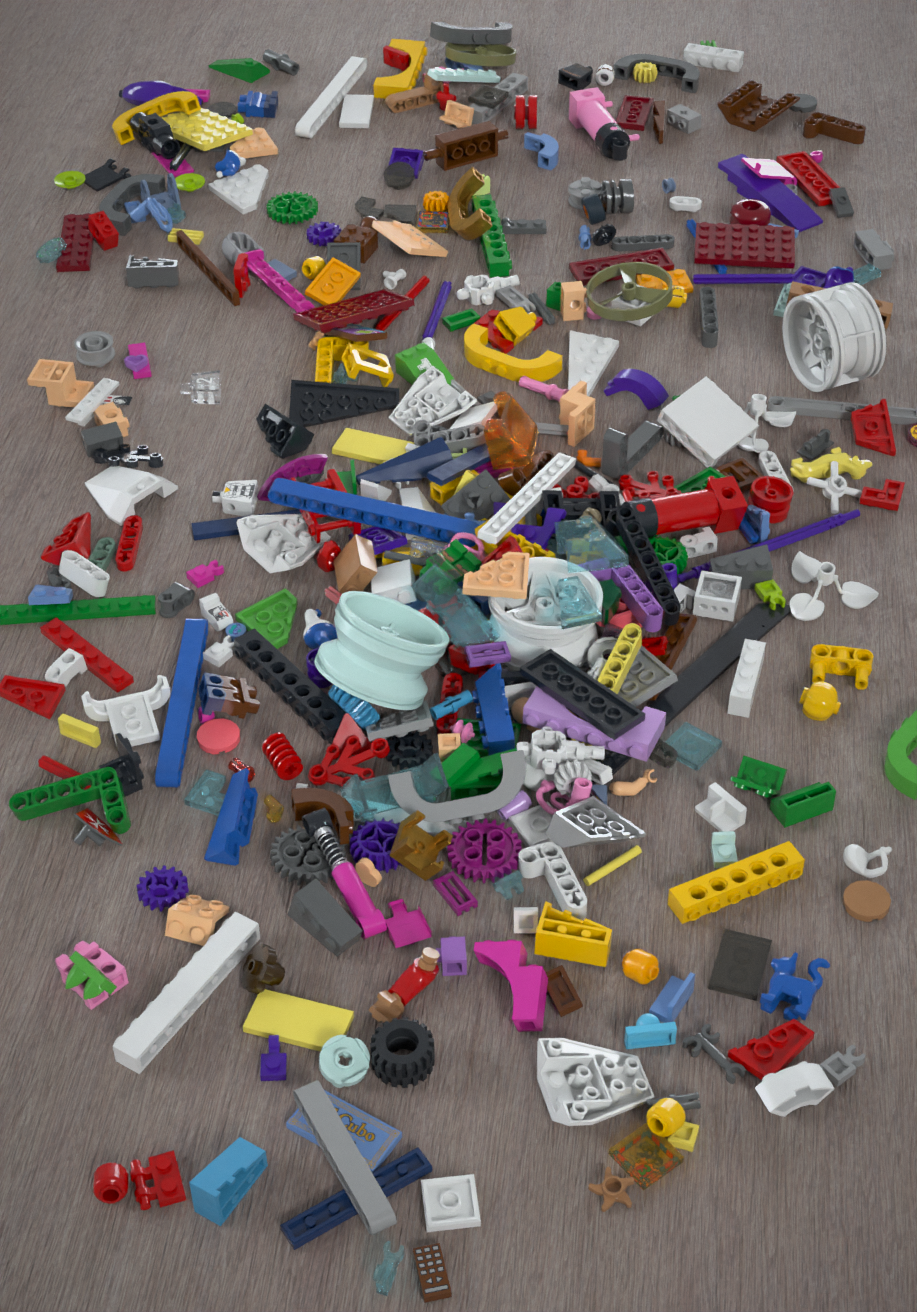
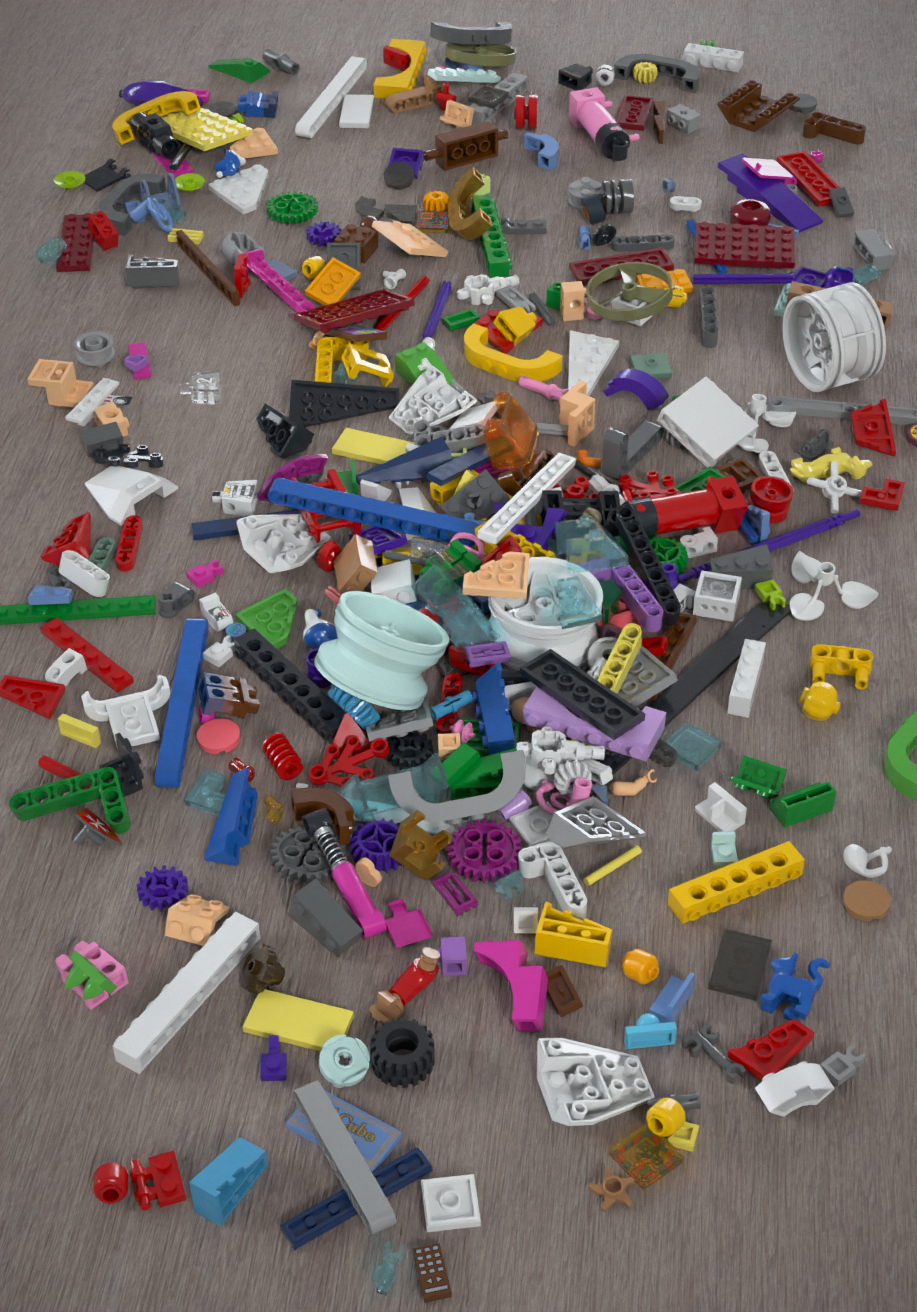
(654, 364): none -> sand green plate

